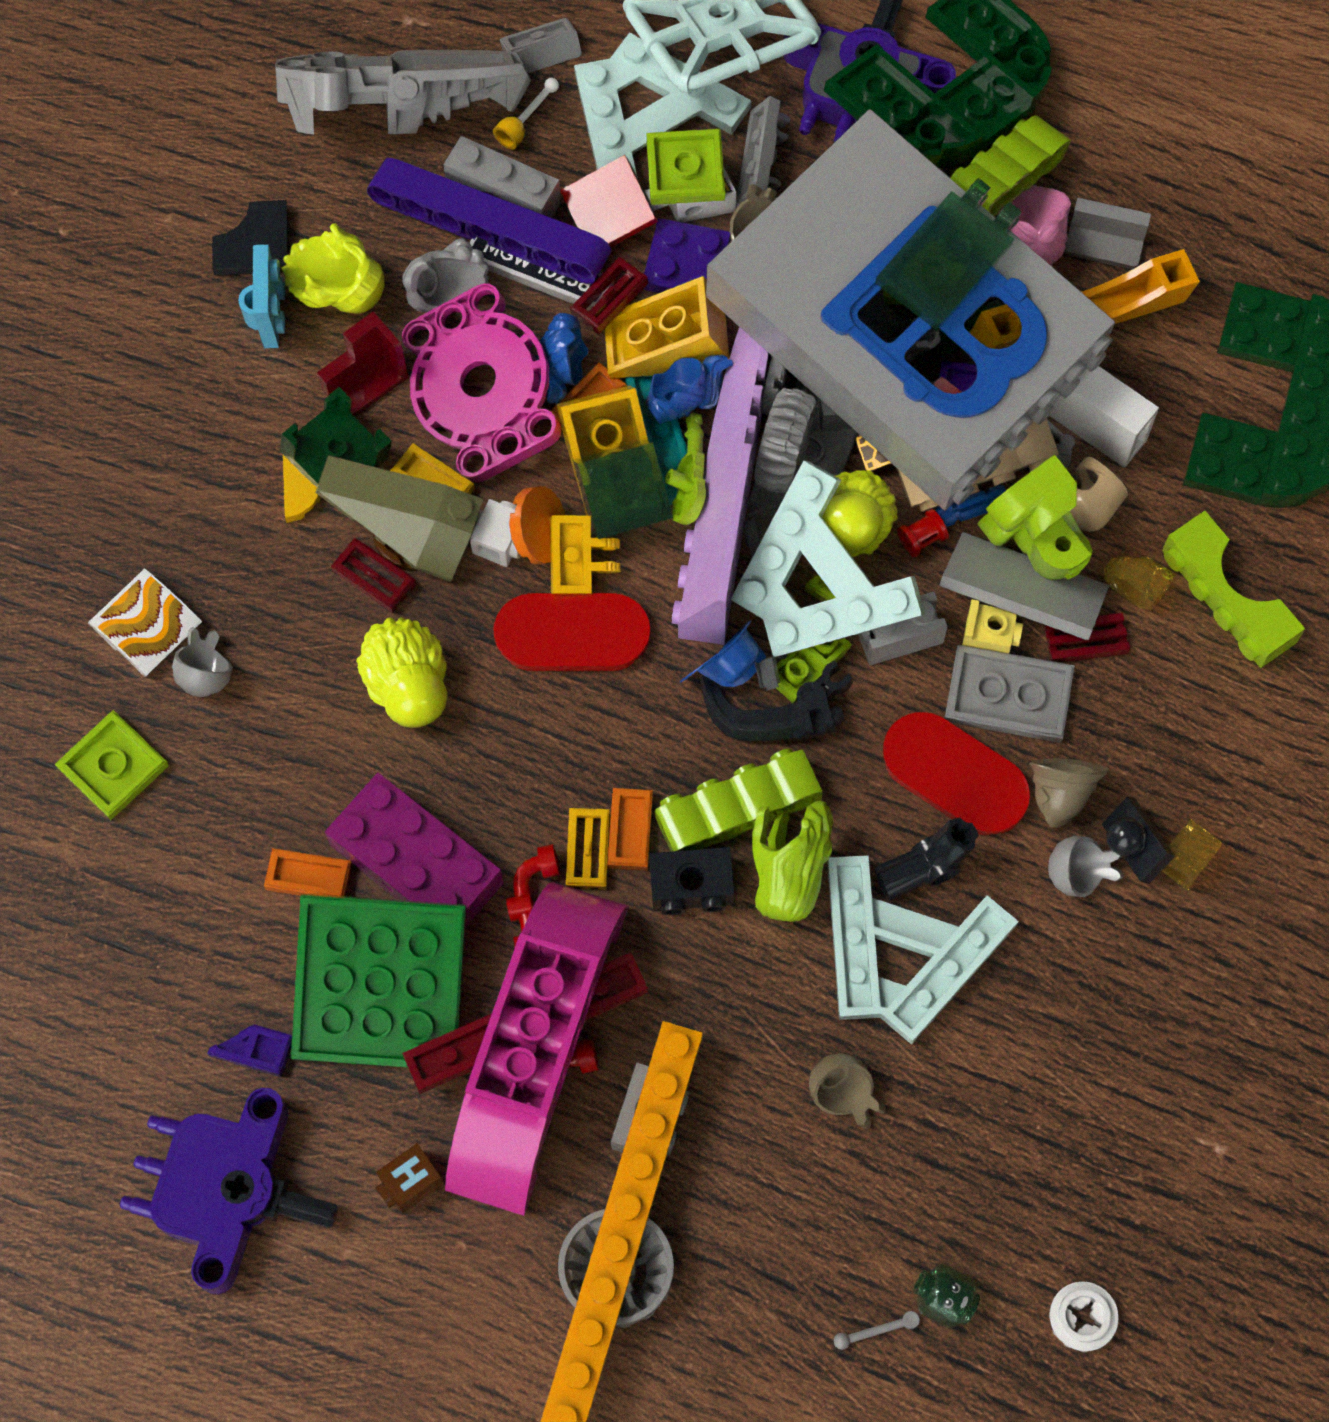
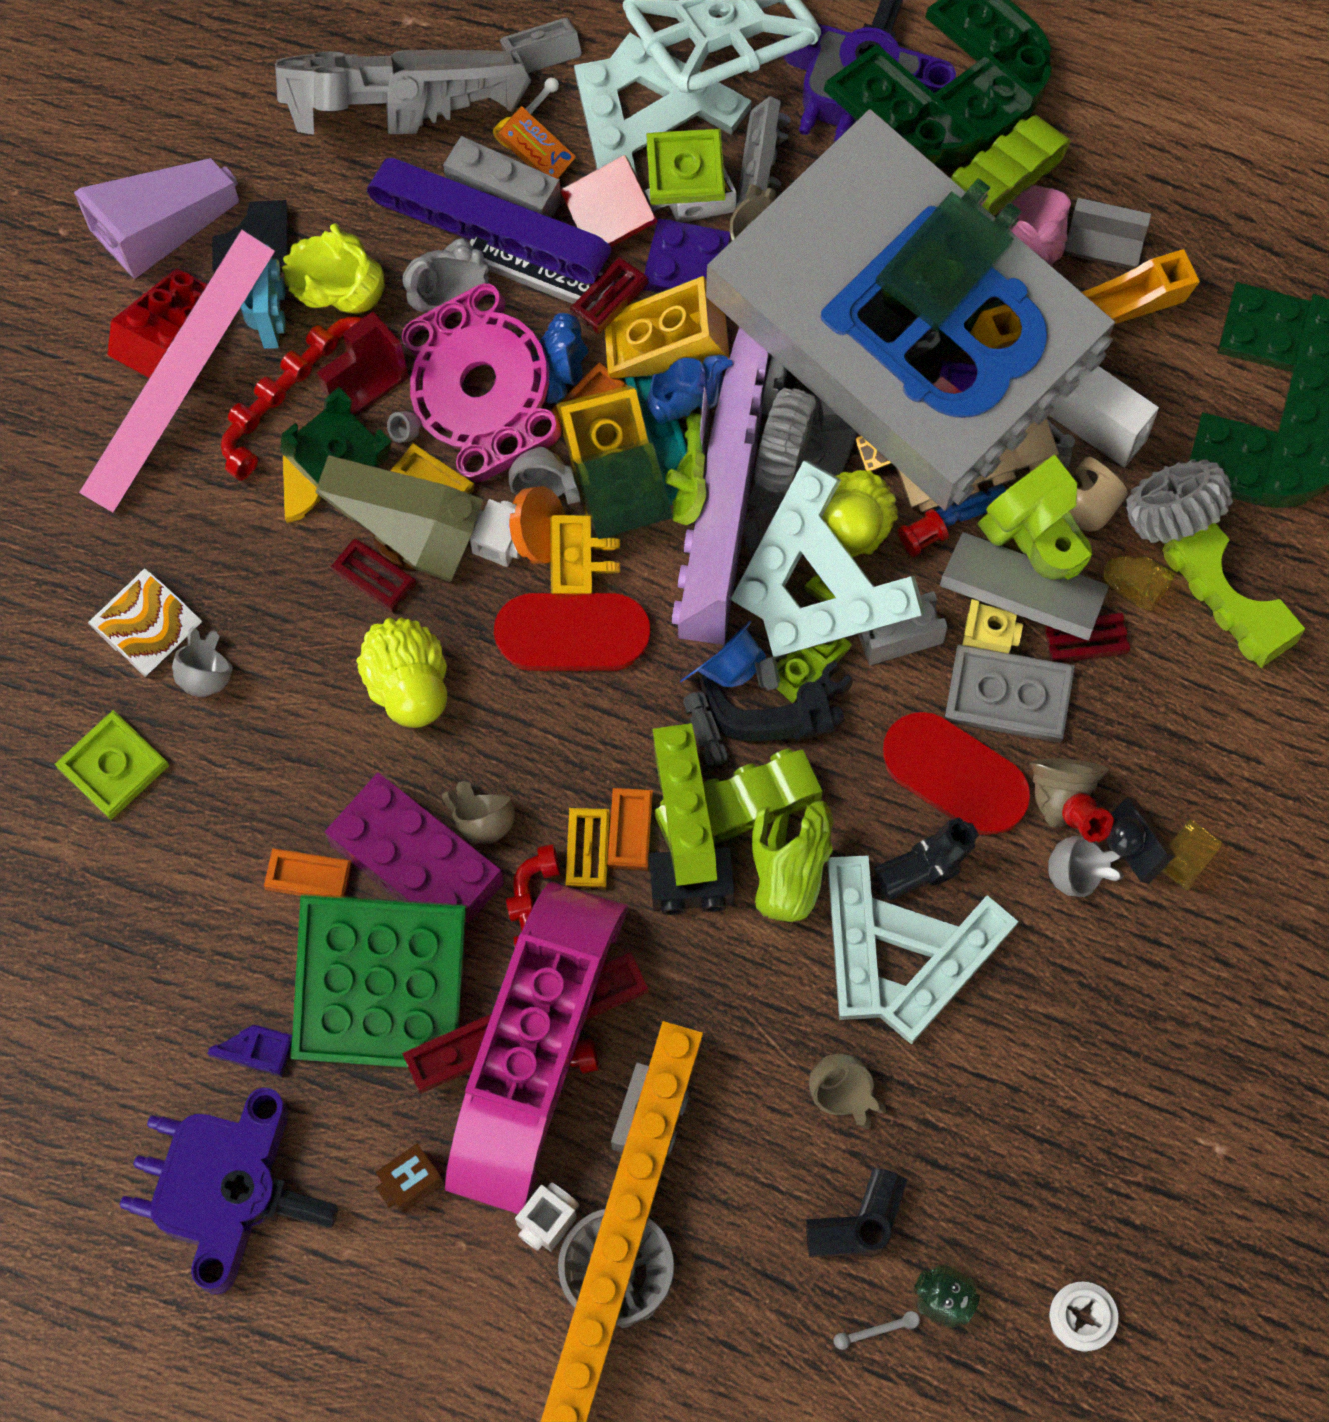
(150, 323): none -> red slope
(156, 211): none -> lavender slope
(177, 371): none -> bright pink tile
(271, 393): none -> red bar
(401, 432): none -> light grey hinge
(480, 817): none -> dark tan piece
(535, 144): none -> orange tile
(544, 469): none -> light grey piece
(546, 1217): none -> white brick
(685, 804): none -> lime arch
(705, 424): none -> sticker
(705, 729): none -> dark grey axle
(878, 1208): none -> black piece
(1082, 813): none -> red bush
(1179, 501): none -> light grey gear

